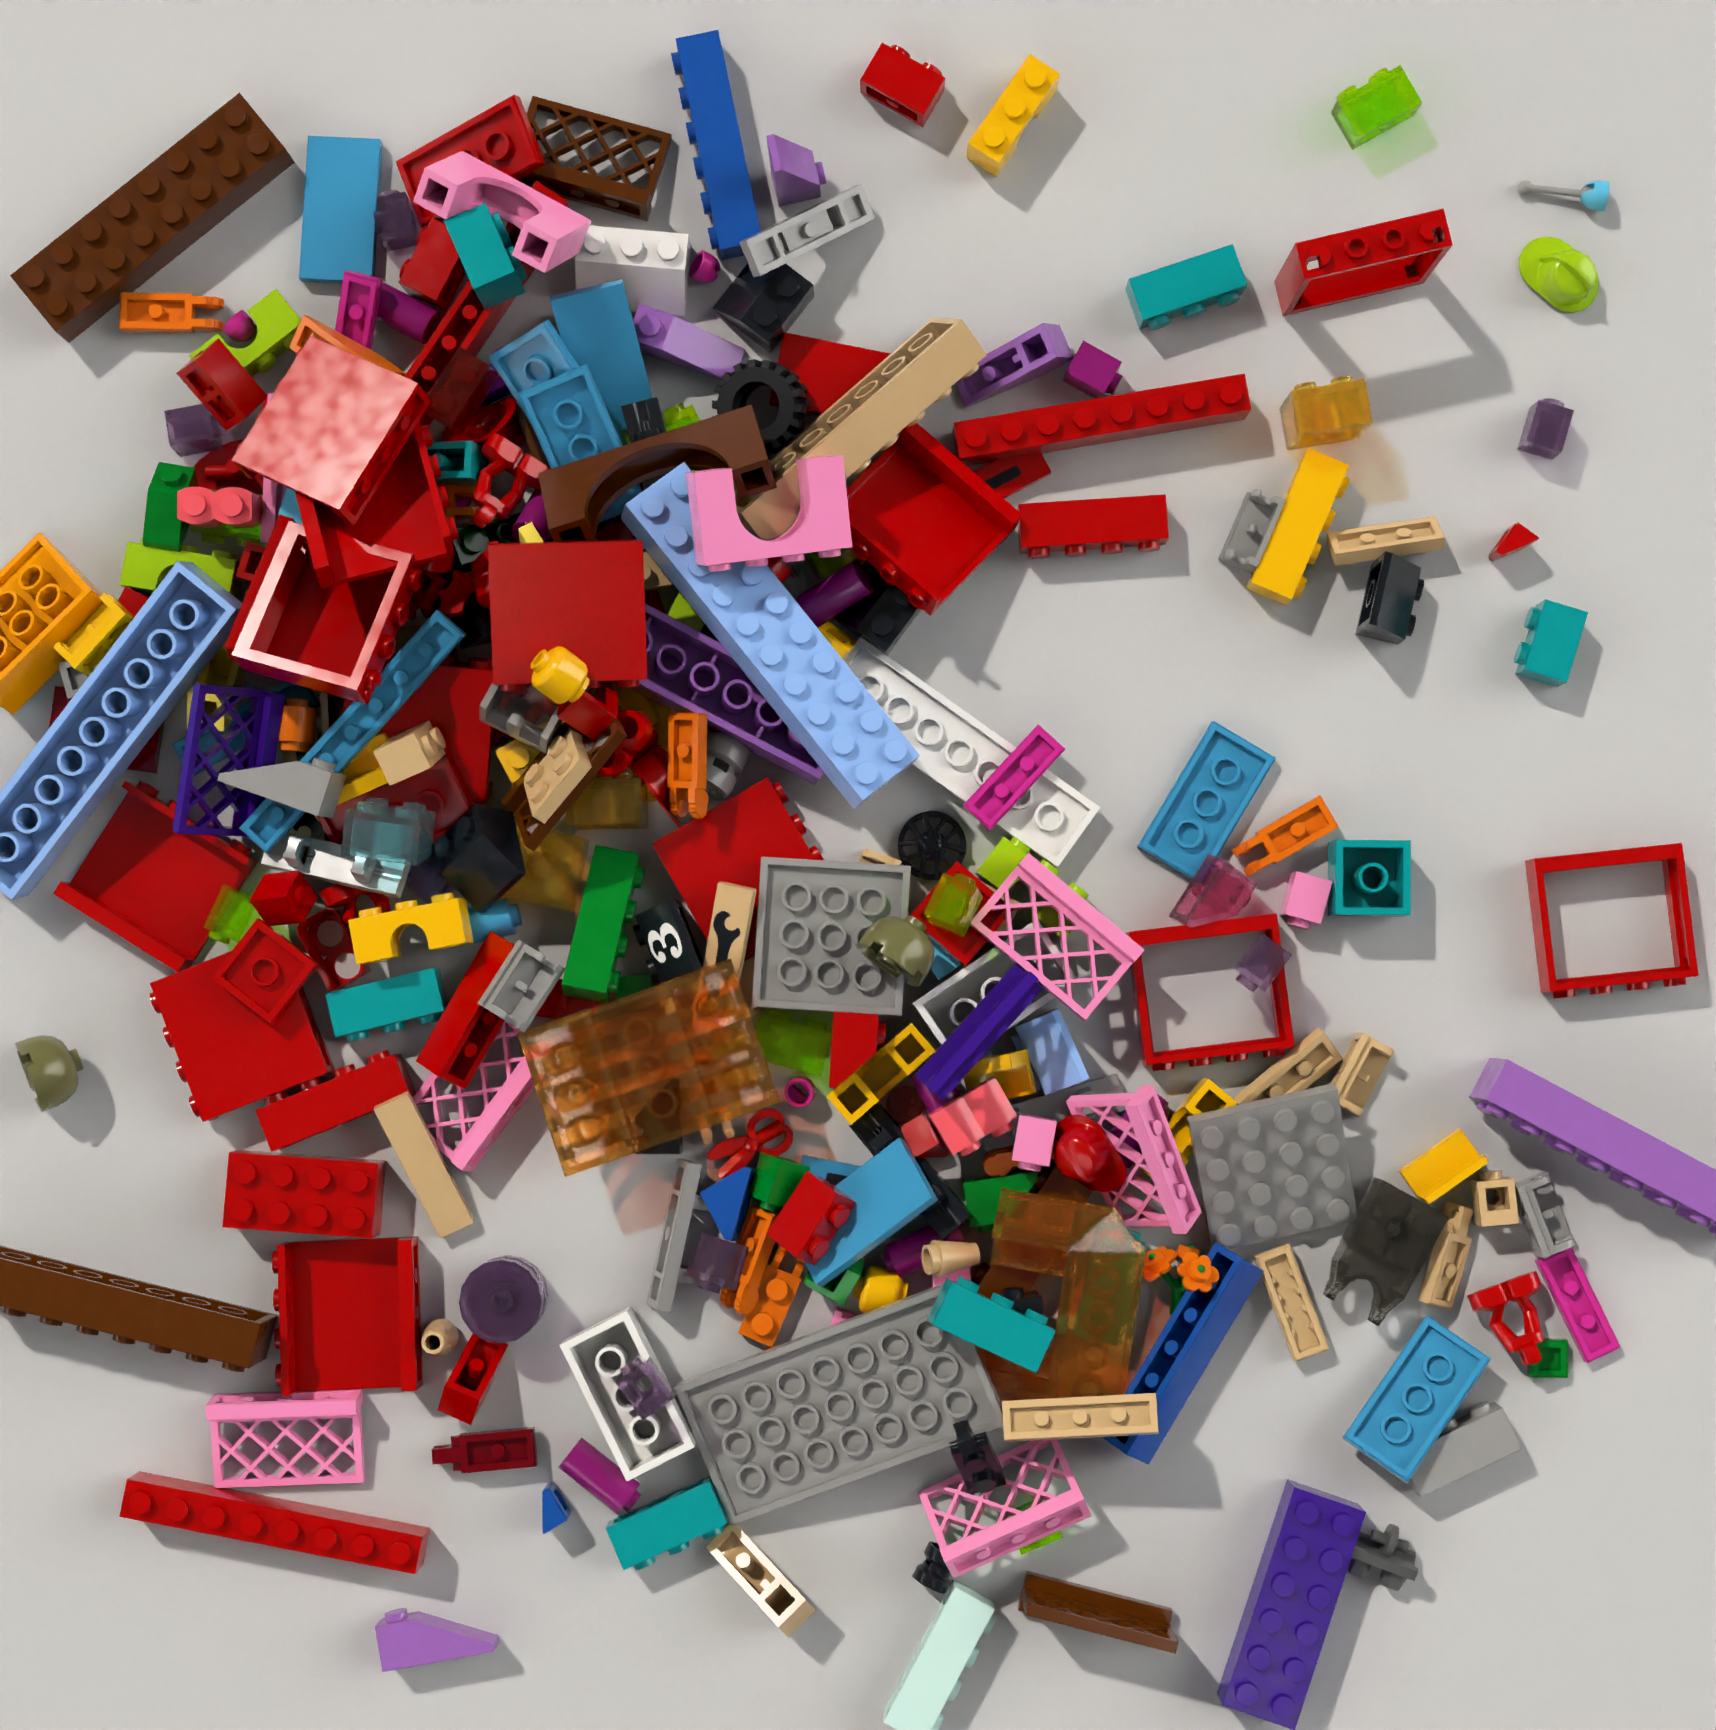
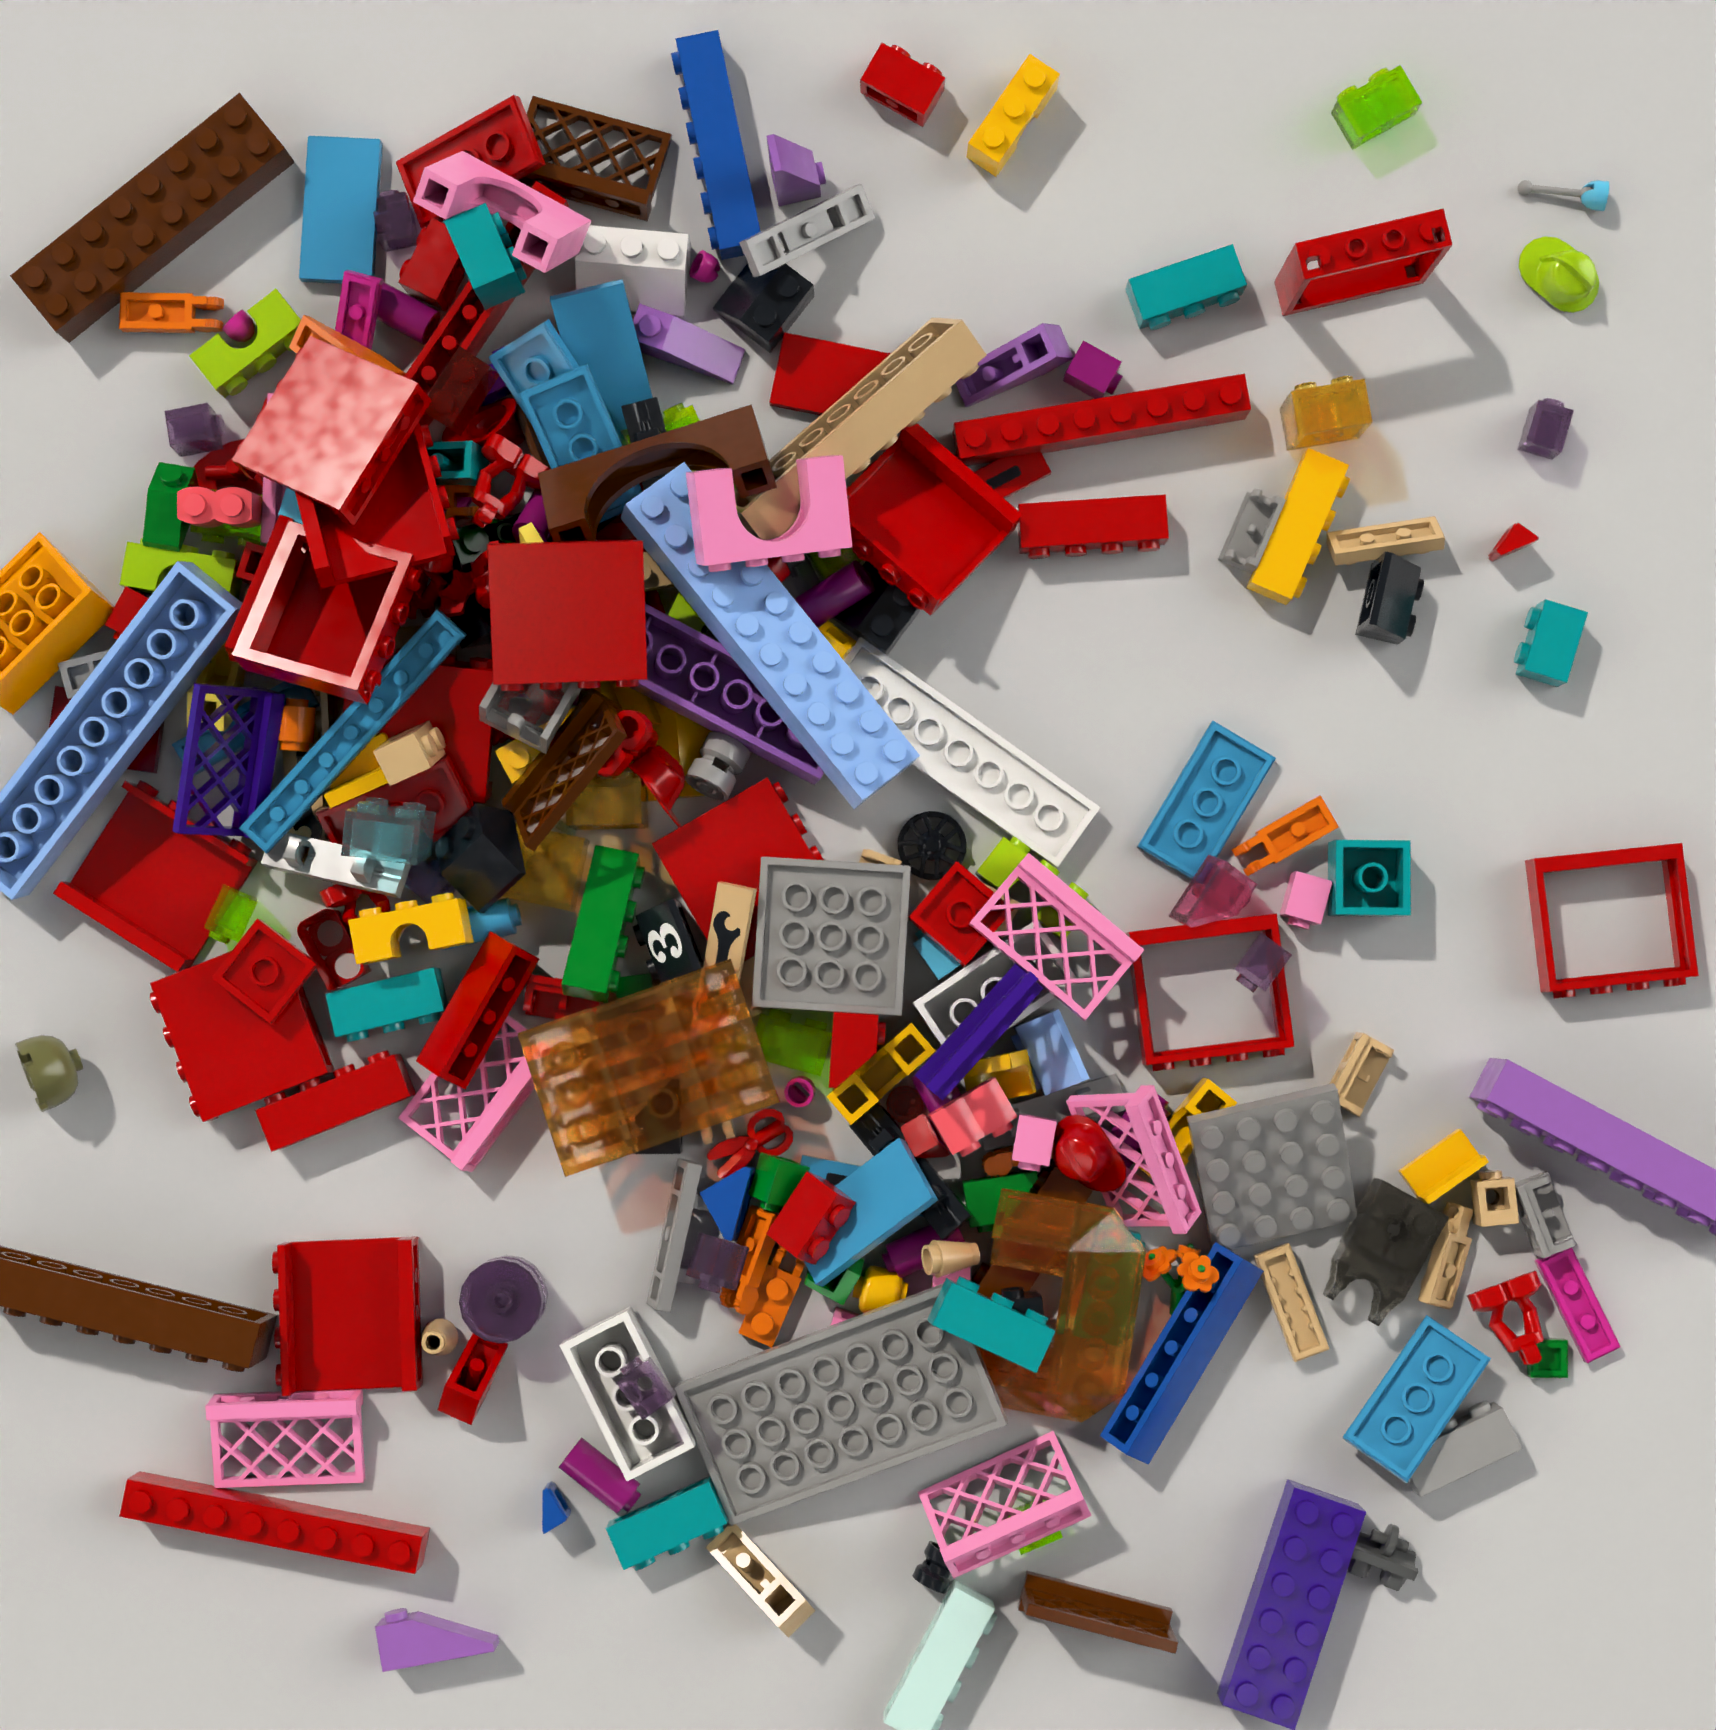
(96, 635): yellow hinge -> none
(222, 385): red hinge -> none
(283, 898): red brick -> none
(297, 784): light grey slope -> none
(304, 1194): red brick -> none
(423, 1164): tan tile -> none
(489, 1450): dark red hinge -> none
(521, 986): light grey hinge -> none
(556, 775): tan plate -> none
(559, 675): yellow head -> none
(589, 713): red panel -> none
(687, 764): orange hinge -> none
(789, 391): black tyre -> none
(899, 947): olive cylinder -> none
(954, 903): clear neon green brick -> none
(976, 1459): black hinge -> none
(1013, 777): dark pink tile -> none
(1080, 1417): tan fence -> none
(1294, 1070): tan plate -> none

